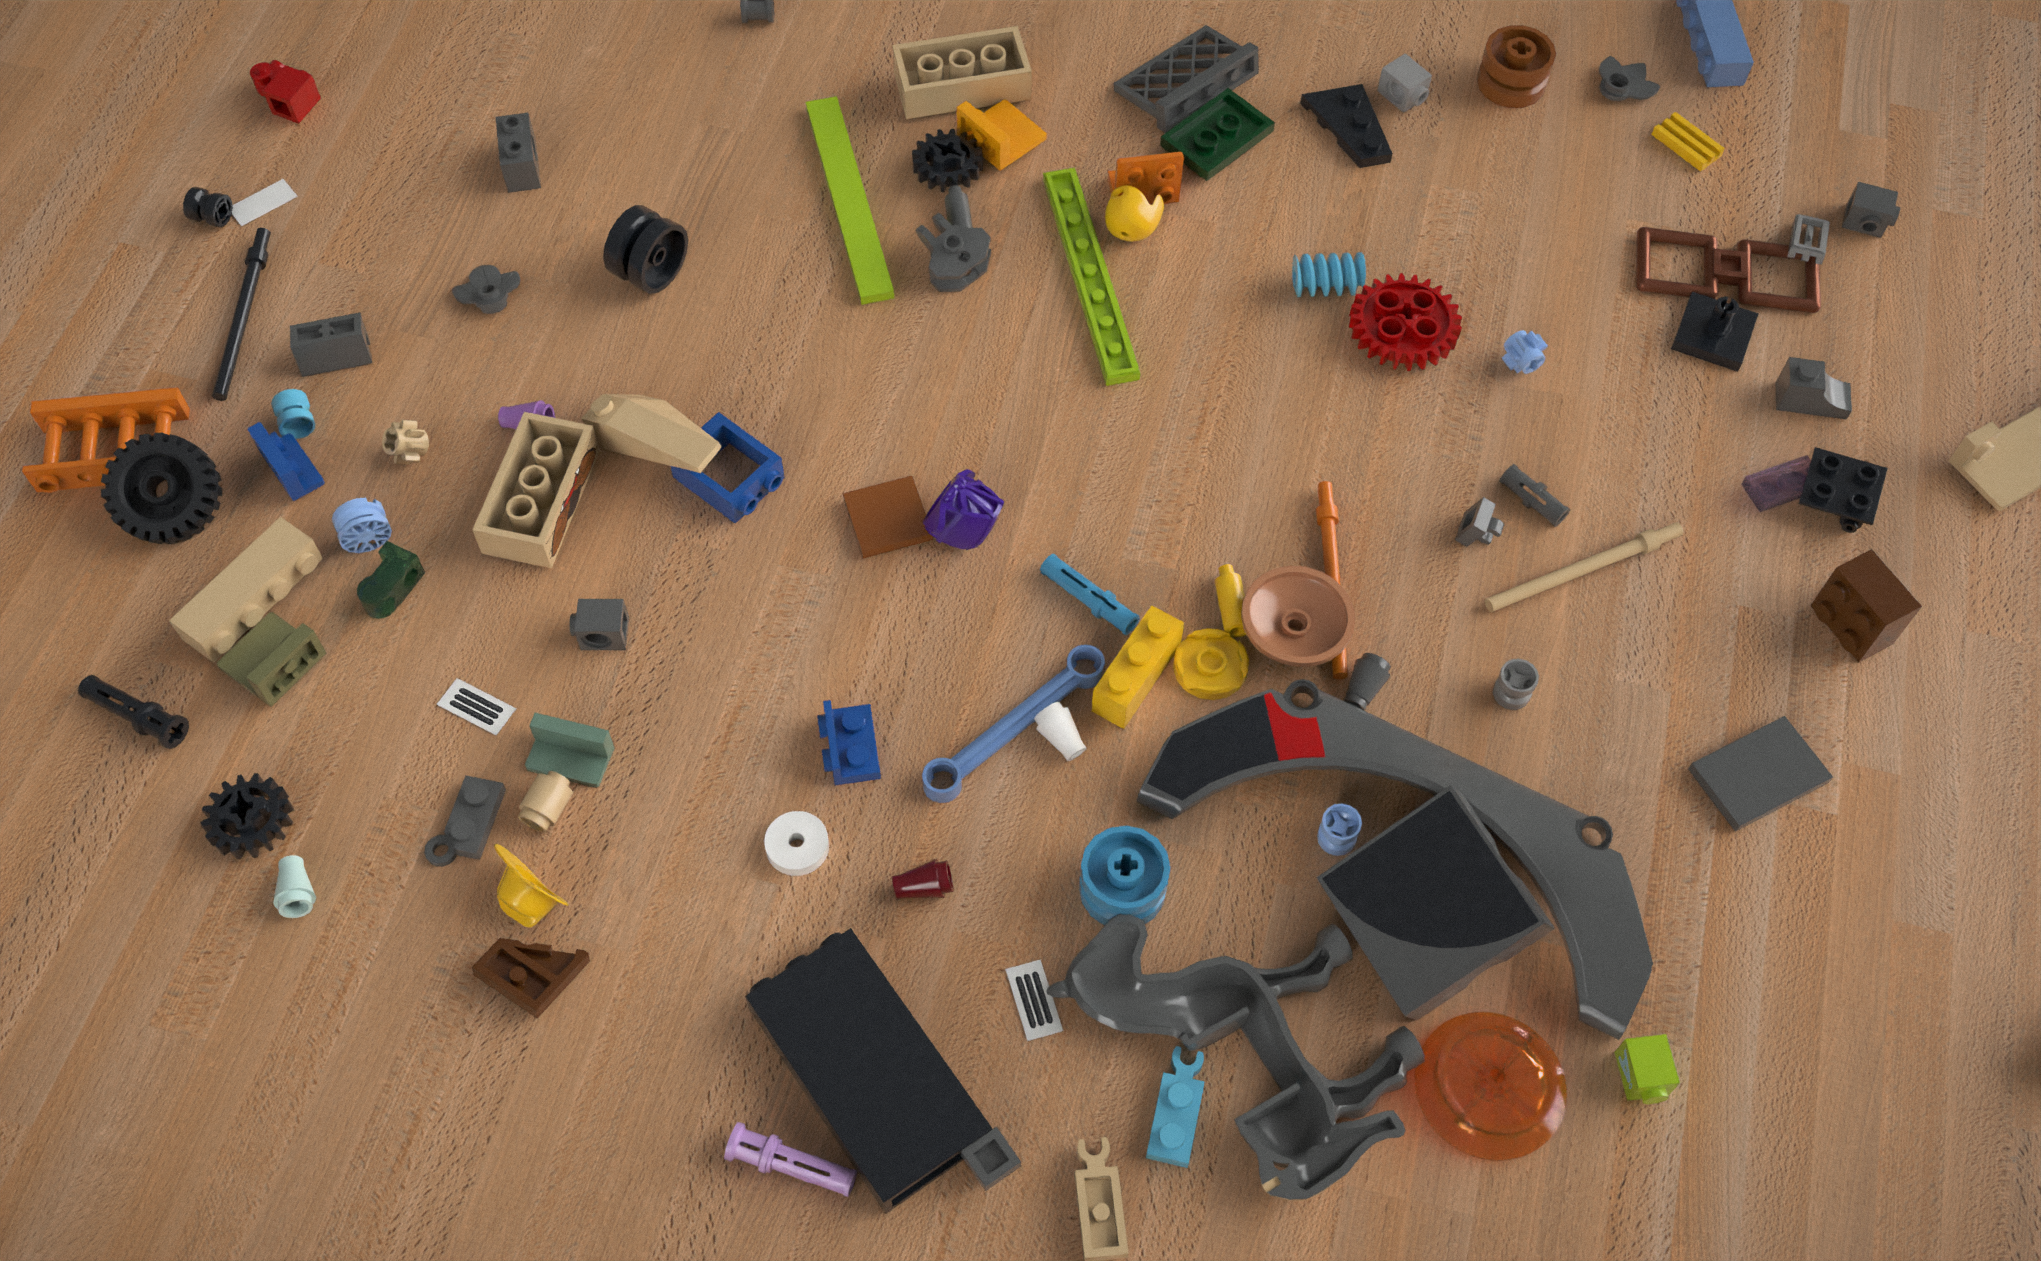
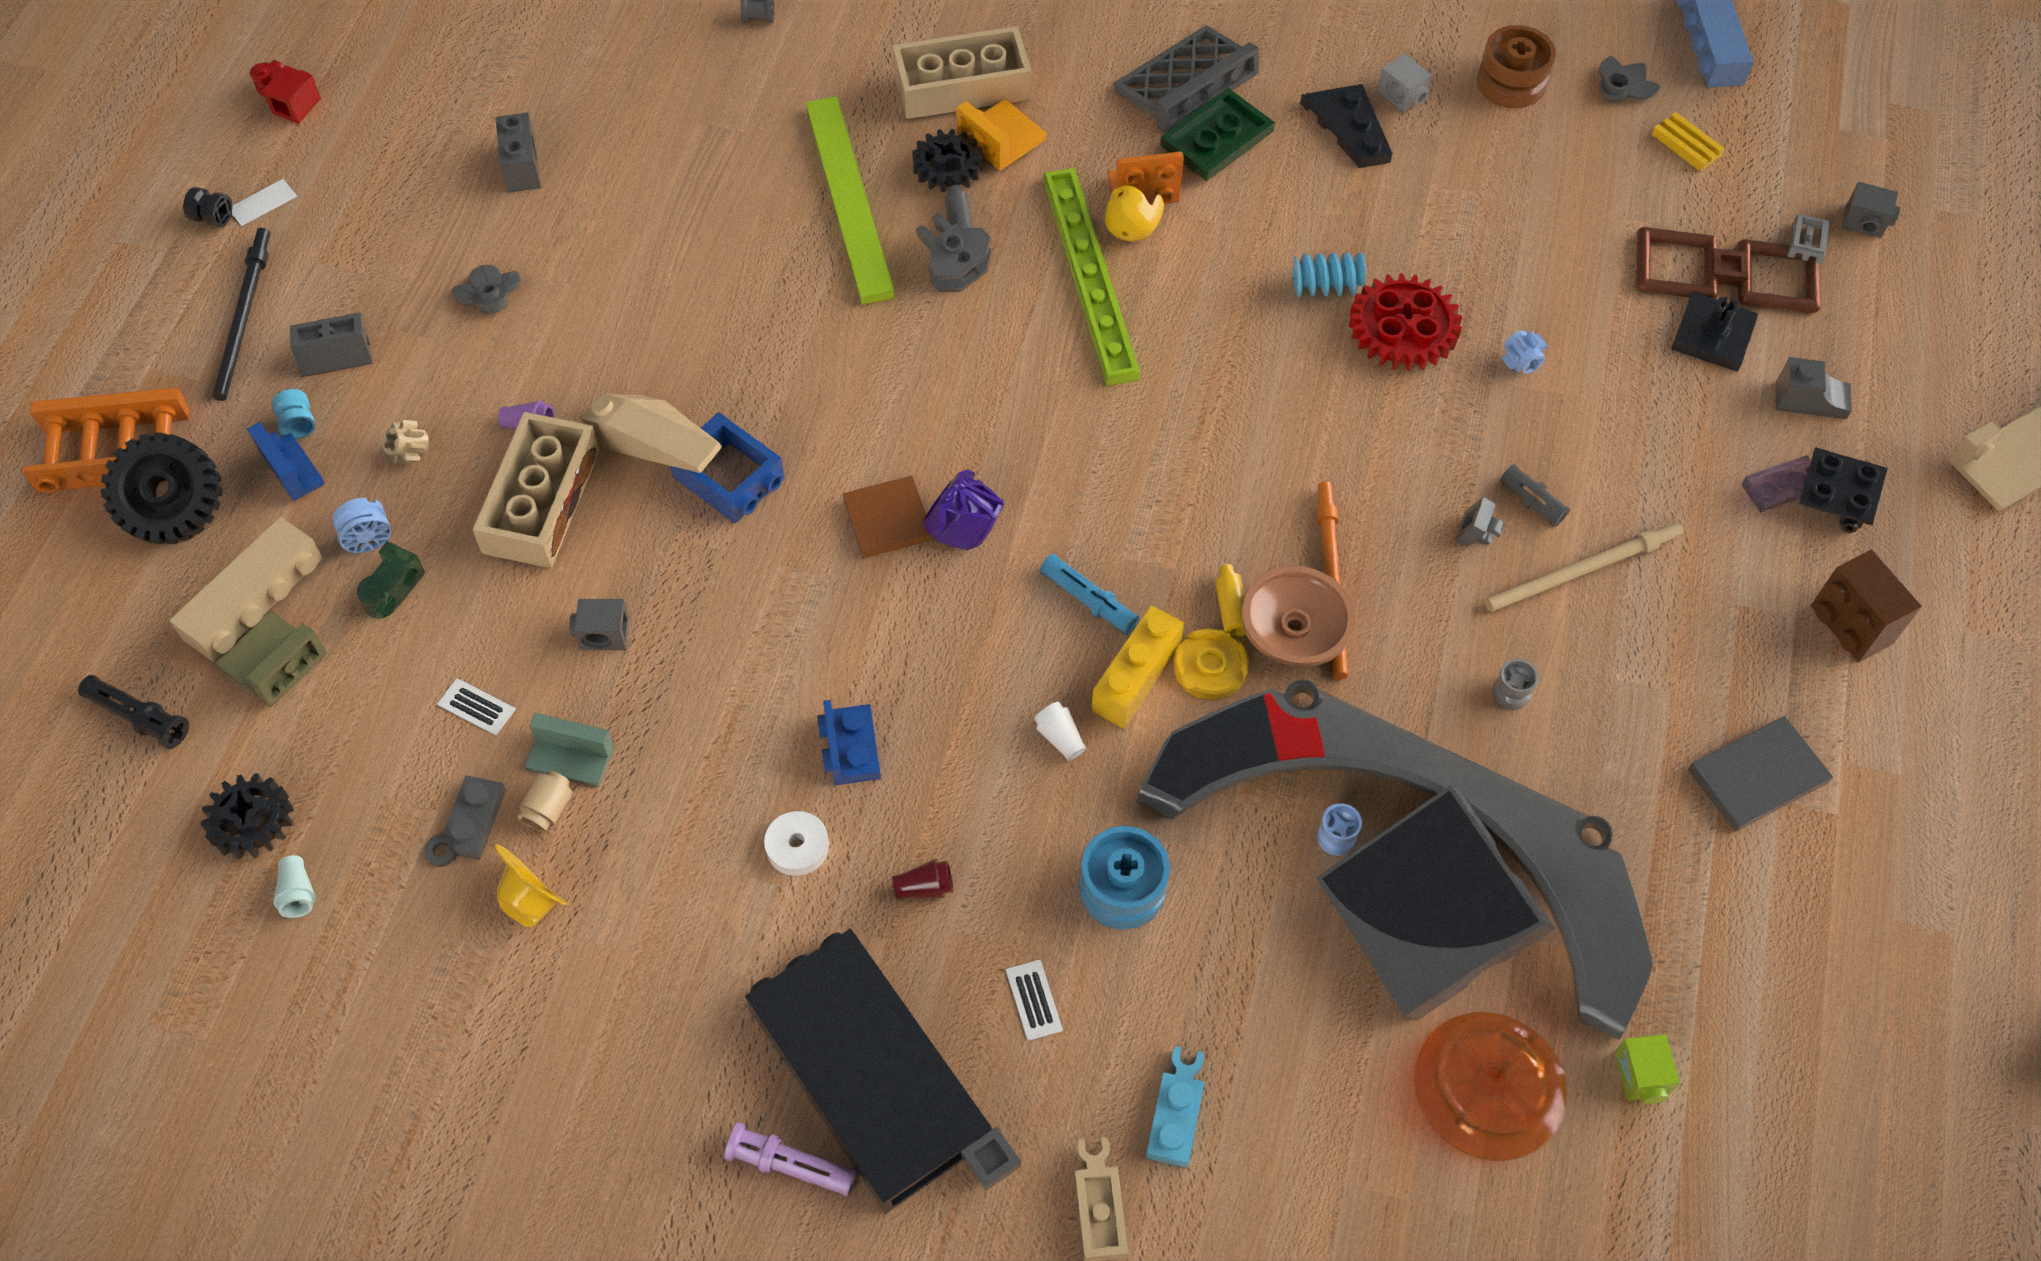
(529, 973): reddish brown wing -> none
(645, 249): black wheel -> none
(1012, 724): medium blue piece -> none
(1227, 994): dark grey animal -> none
(1367, 679): dark grey cone -> none

